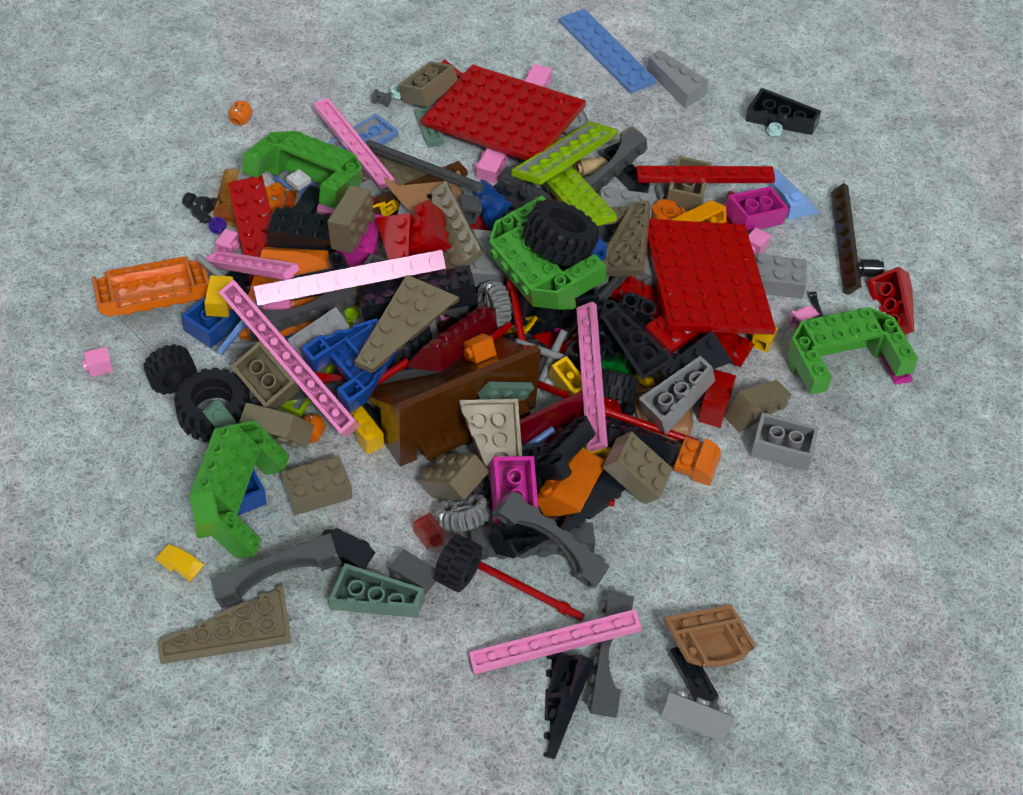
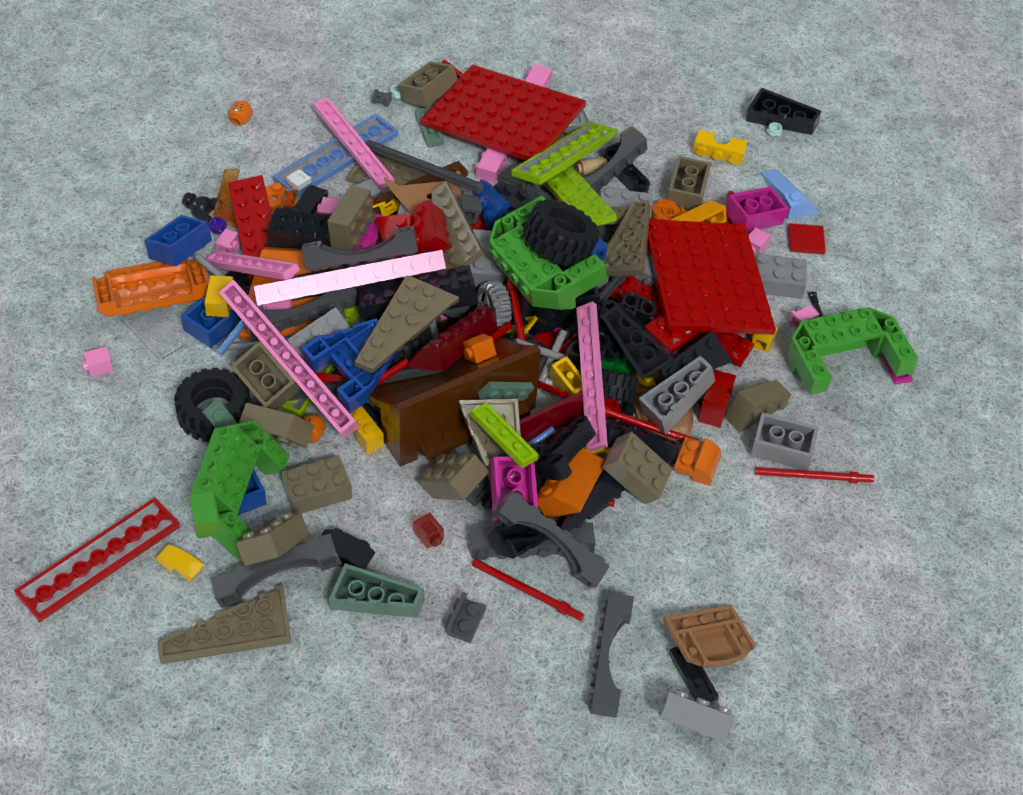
(96, 559): none -> red piece
(168, 368): black tyre -> none
(178, 240): none -> blue brick
(272, 538): none -> dark tan brick
(321, 161): bright green wedge -> none
(401, 243): none -> dark grey arch
(412, 571): dark grey brick -> none
(458, 563): black tyre -> none
(463, 514): light grey gear -> none
(465, 618): none -> dark grey bracket
(504, 435): none -> lime plate
(555, 641): bright pink plate -> none
(567, 681): black wedge -> none
(607, 51): medium blue plate -> none
(661, 190): light grey arm -> none
(677, 78): light grey wedge -> none
(705, 174): red plate -> none
(731, 152): none -> yellow arch
(806, 238): none -> red tile
(846, 239): dark brown plate -> none
(852, 477): none -> red bar
(871, 267): black brick -> none
(895, 296): red wedge -> none

